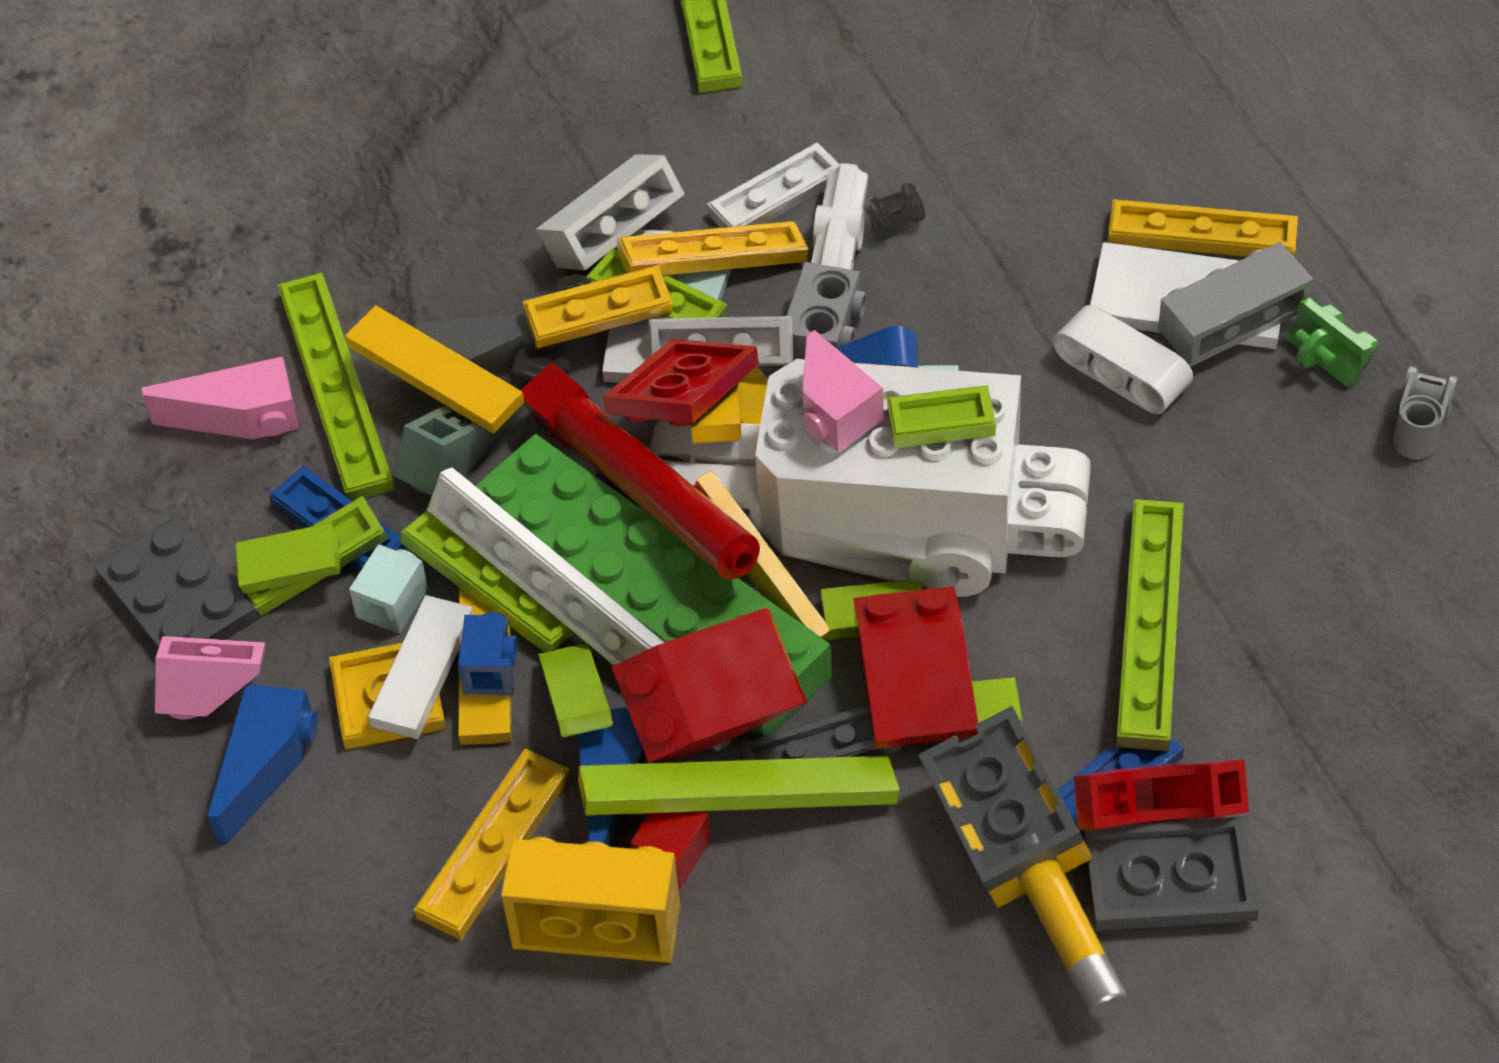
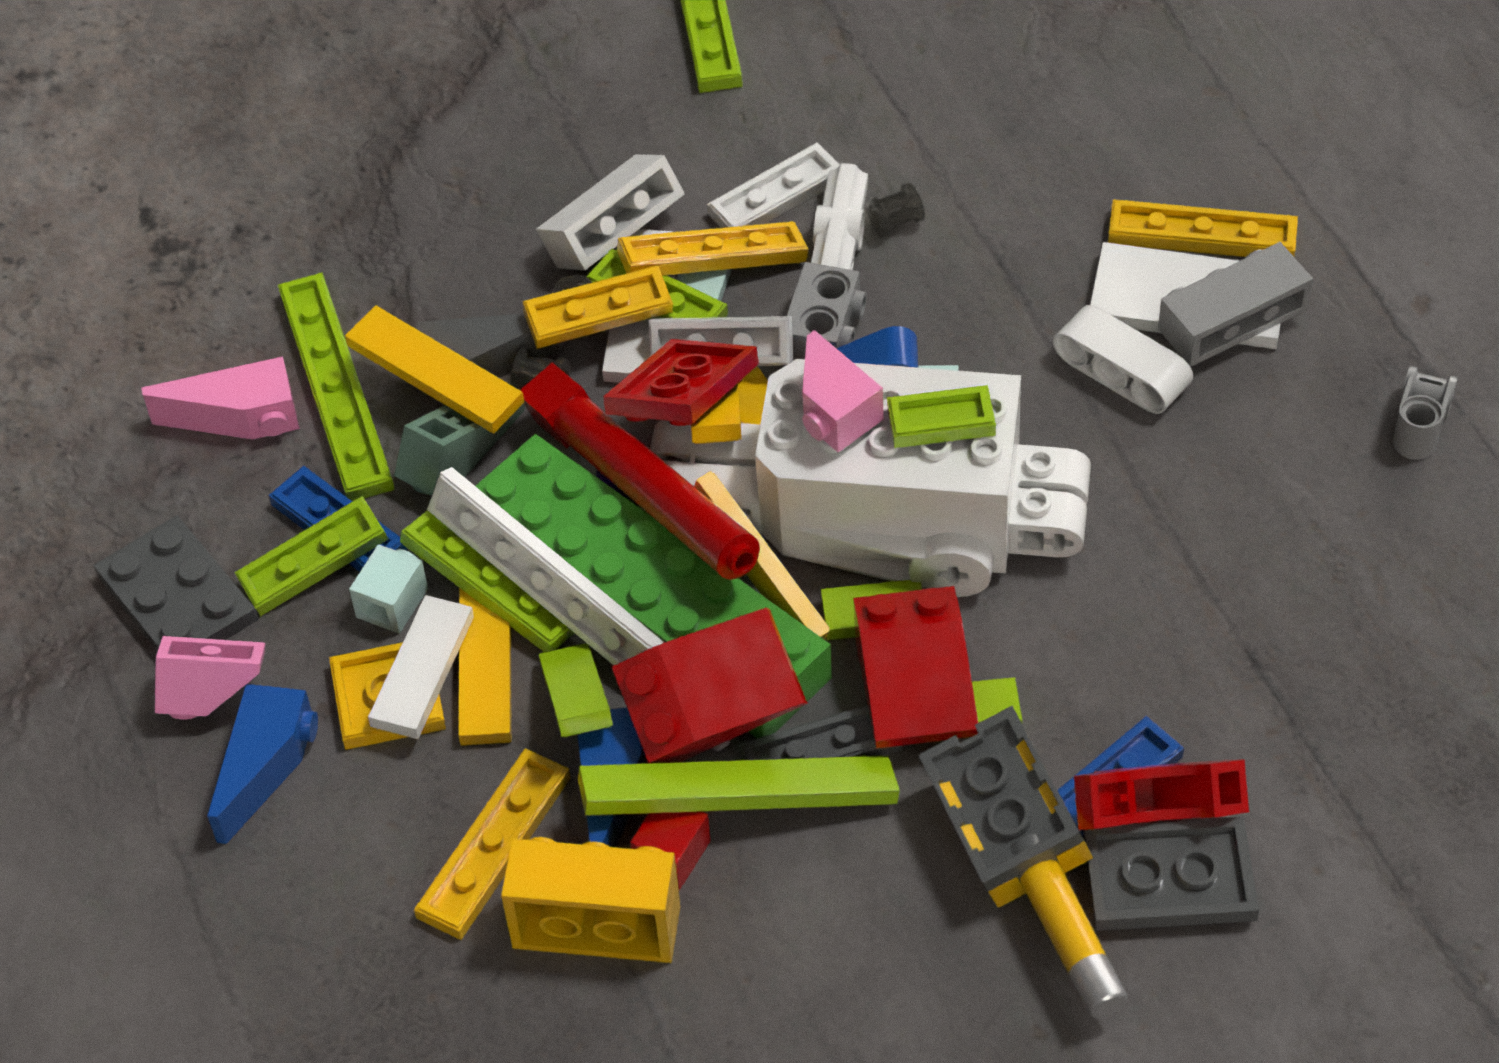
(287, 558): lime tile -> none
(487, 655): blue brick -> none
(1150, 626): lime tile -> none
(1330, 343): bright green hips -> none

